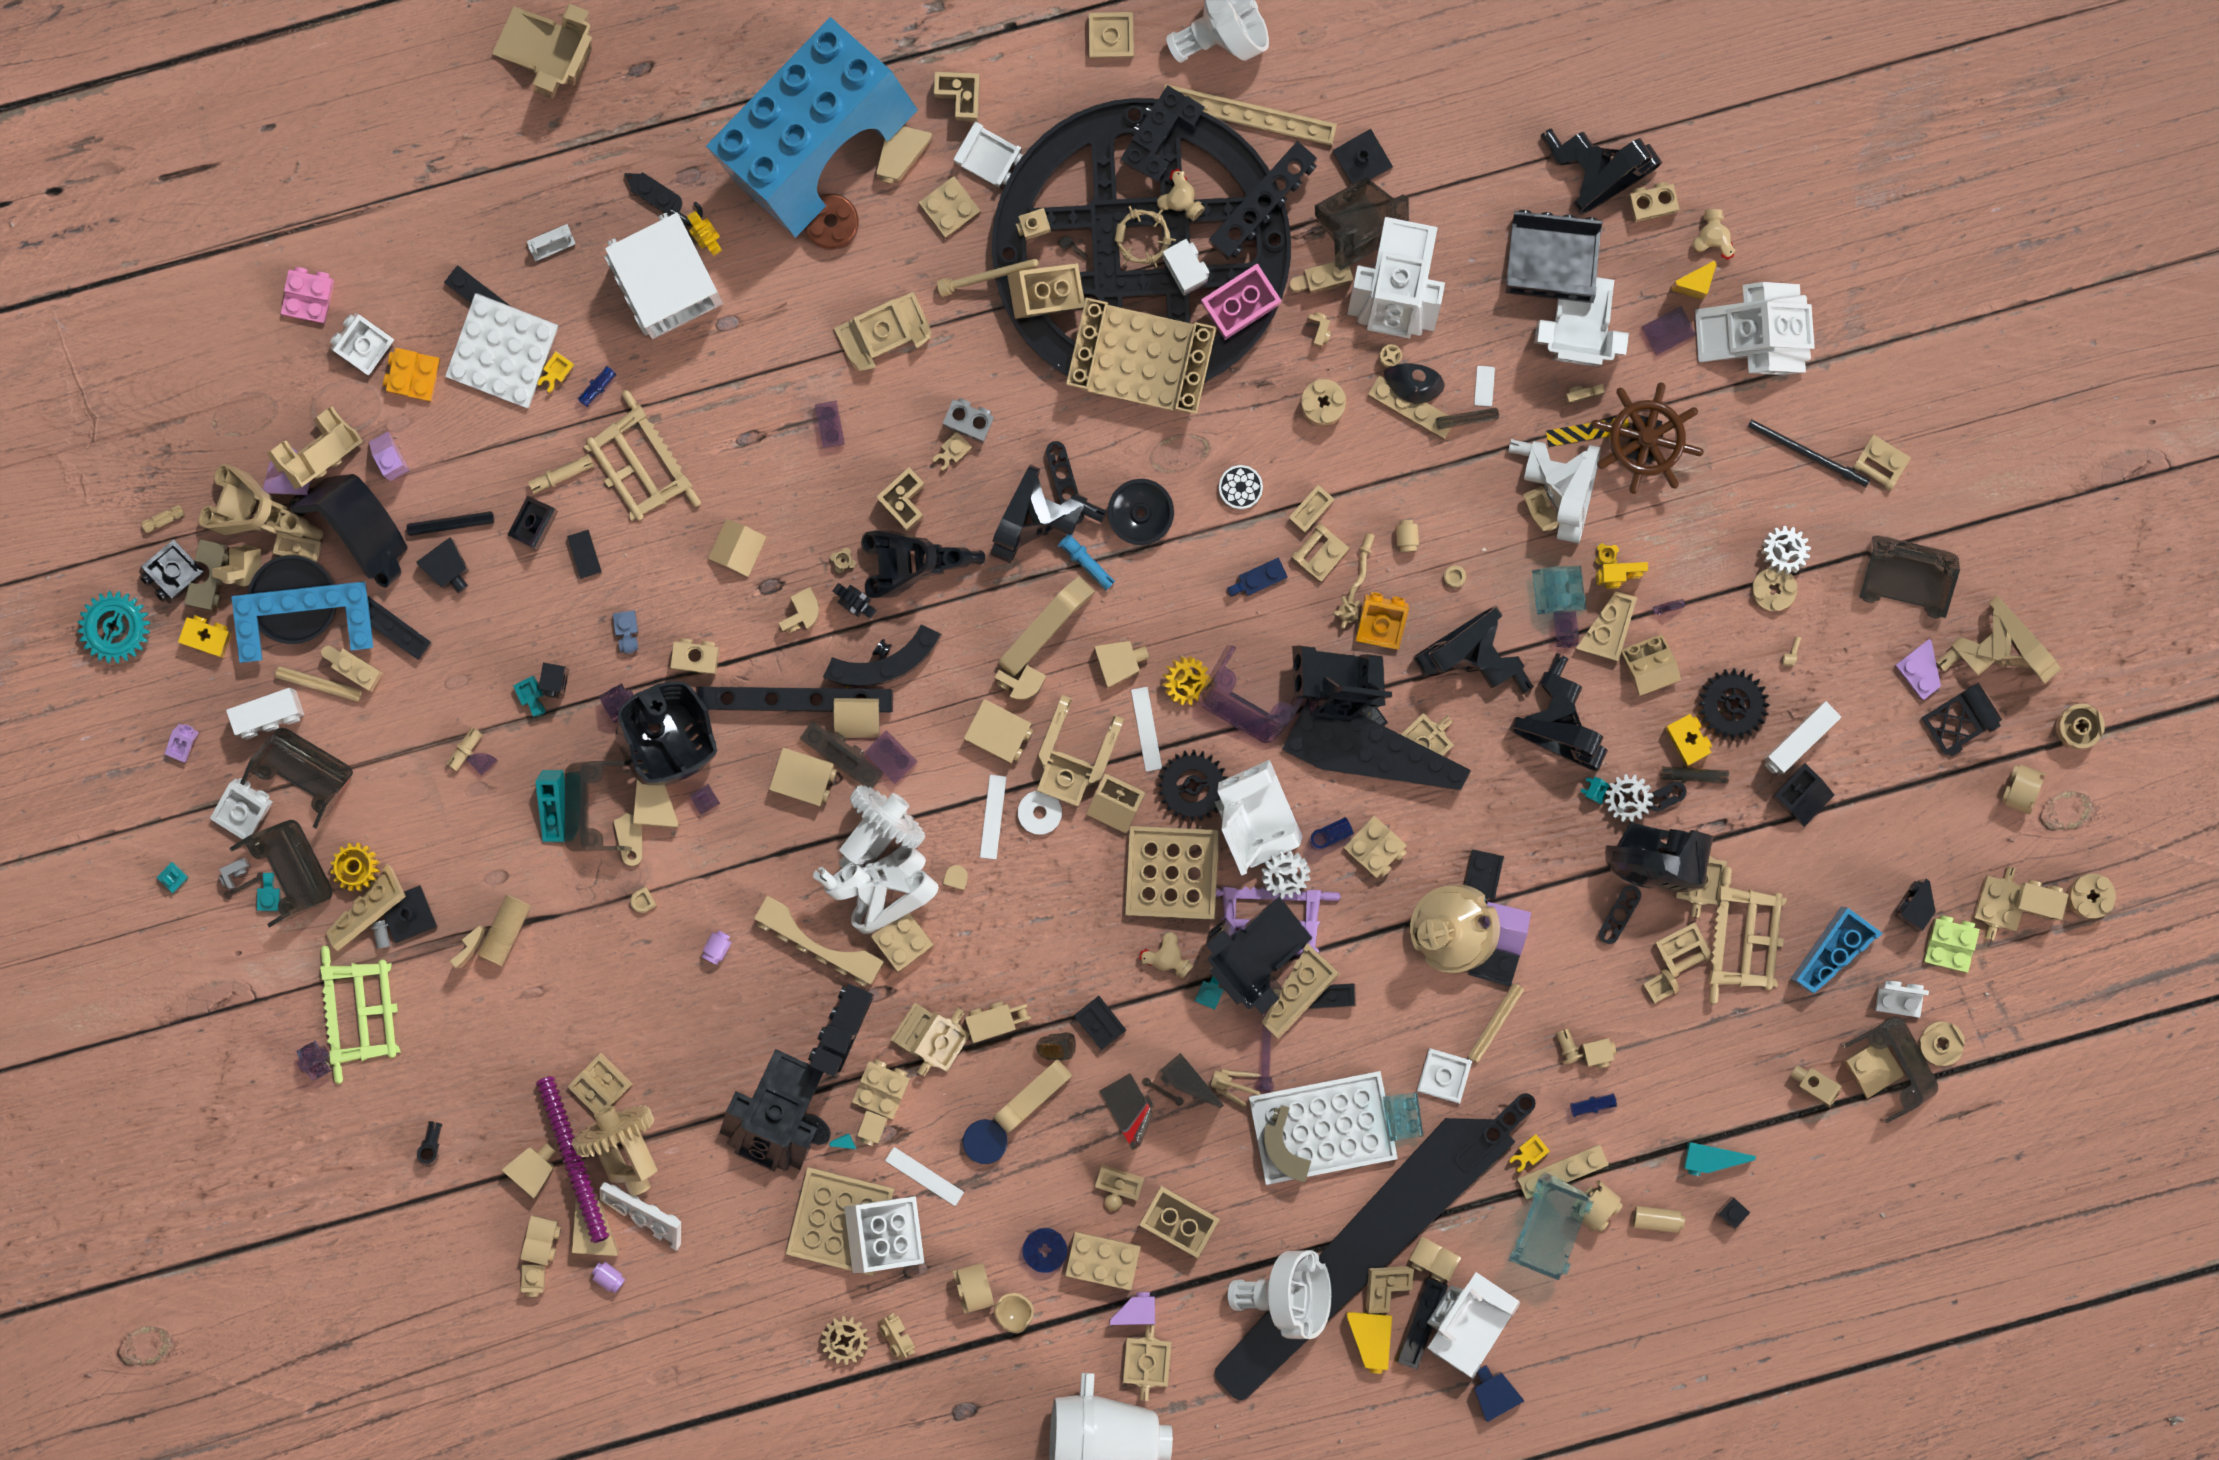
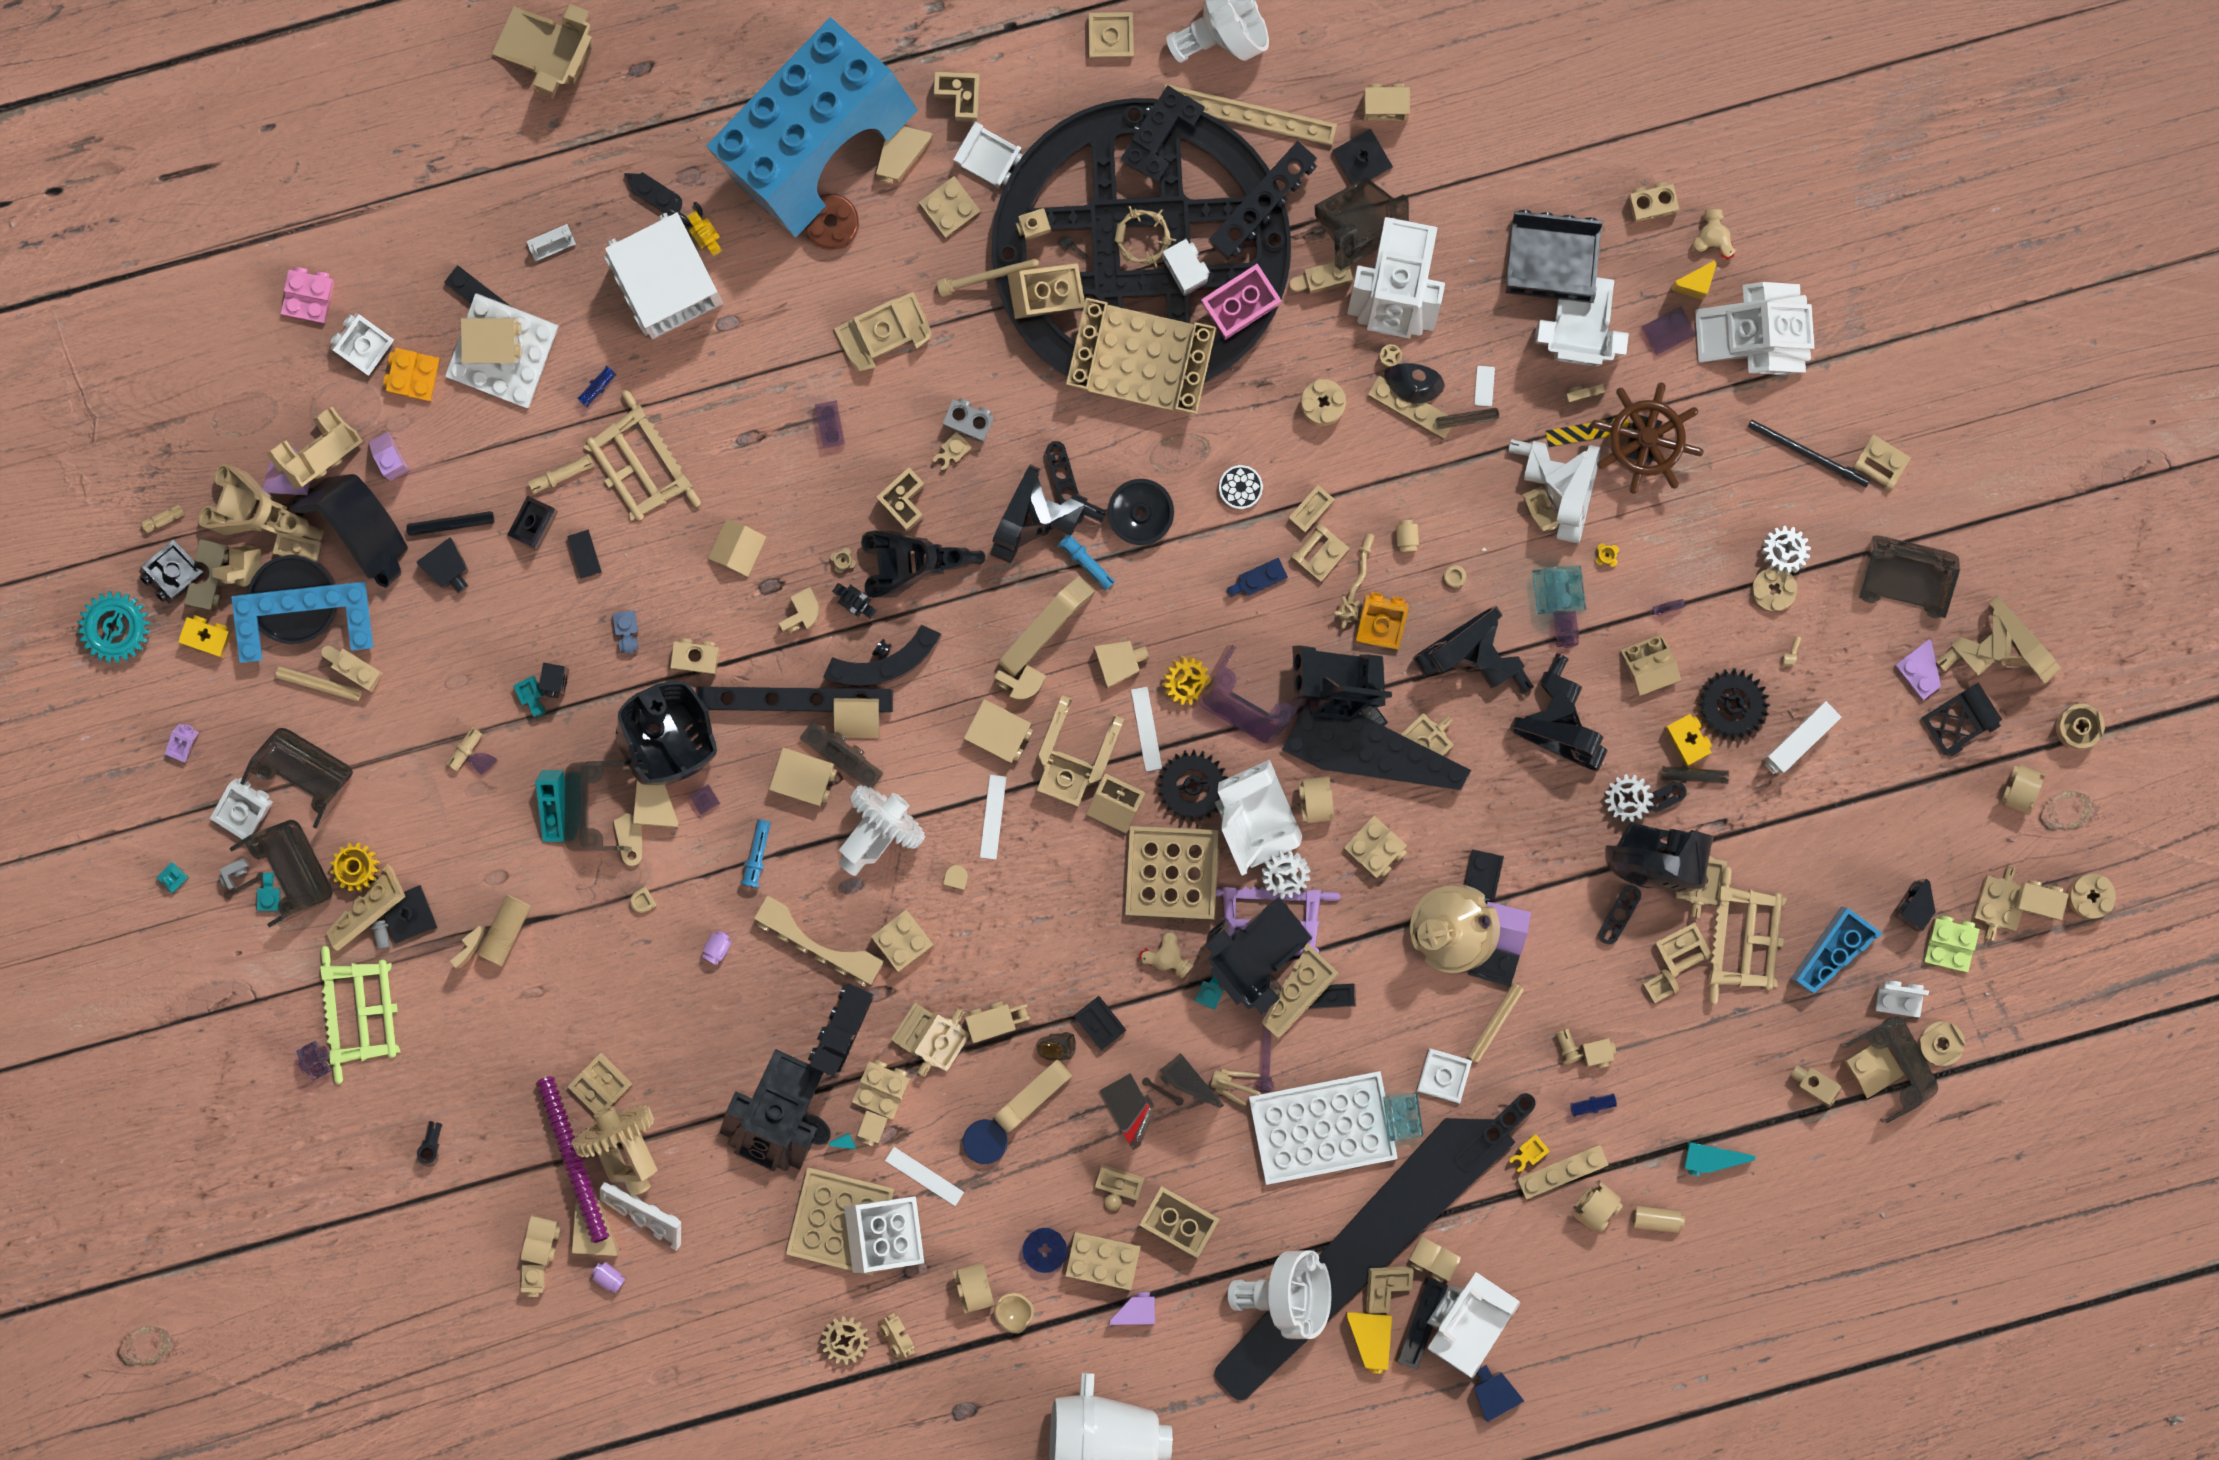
(265, 713): white brick -> none
(397, 630): black plate -> none
(490, 340): none -> tan brick
(531, 1169): tan torso -> none
(557, 368): yellow plate -> none
(614, 699): clear purple brick -> none
(752, 865): none -> dark azure pin
(890, 757): clear purple plate -> none
(898, 872): white connector -> none
(1043, 825): white tile -> none
(1147, 1362): tan plate -> none
(1181, 197): tan animal -> none
(1286, 1162): dark tan arch -> none
(1318, 799): none -> tan brick
(1322, 334): tan bracket -> none
(1333, 833): clear blue piece -> none
(1386, 103): none -> tan brick
(1551, 1227): clear light blue windscreen -> none
(1597, 790): teal tile -> none
(1602, 177): black connector -> none
(1610, 628): tan wing -> none
(1615, 574): yellow plate -> none
(1733, 1212): black brick -> none
(1803, 794): black slope -> none

